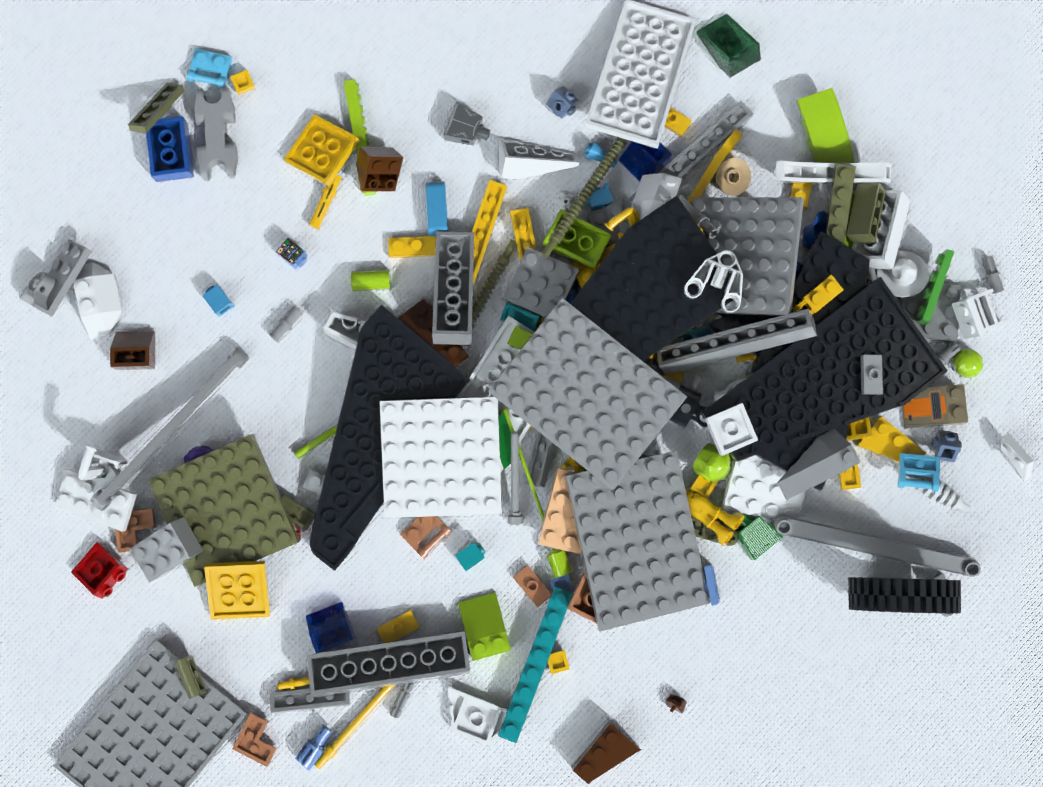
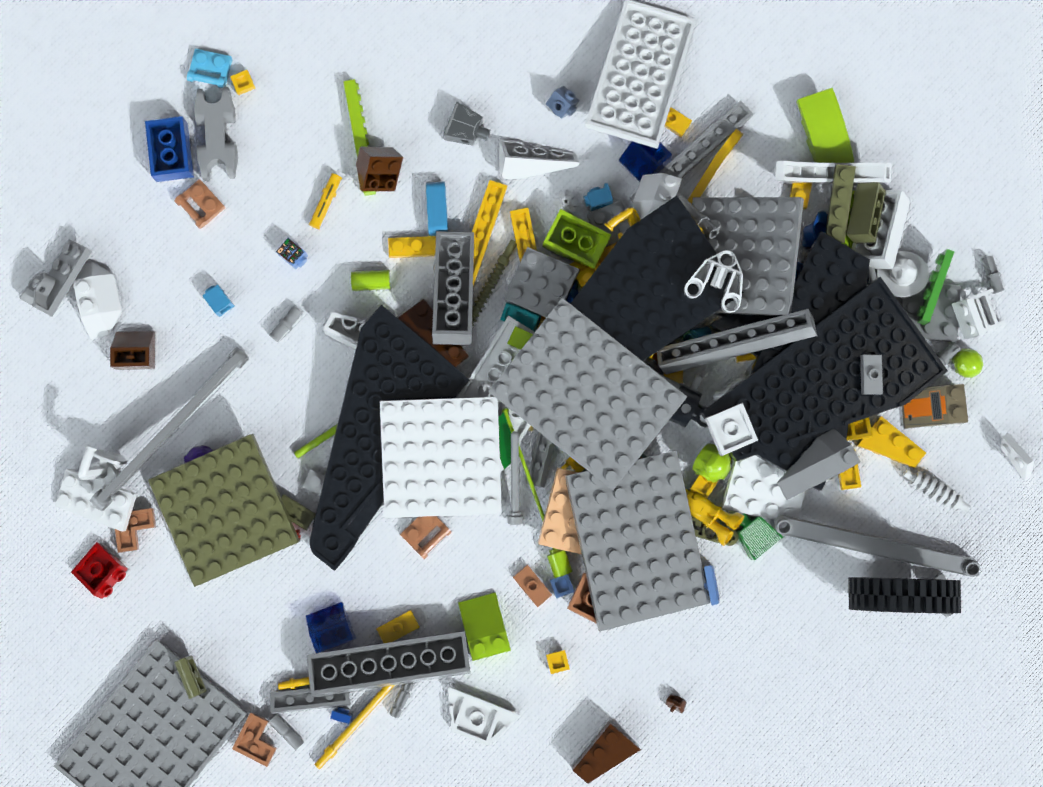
(156, 108): olive plate -> none
(166, 549): light grey brick -> none
(205, 200): none -> nougat plate
(237, 590): yellow plate -> none
(287, 733): none -> light grey piece
(313, 748): medium blue arm -> none
(321, 150): yellow plate -> none
(342, 715): none -> blue plate
(470, 555): teal brick -> none
(535, 665): teal plate -> none
(584, 195): olive hose -> none
(595, 152): dark azure cone -> none
(730, 45): clear green slope -> none
(741, 176): tan dish -> none
(820, 295): yellow hinge -> none
(920, 466): medium azure plate -> none
(946, 445): sand blue brick -> none

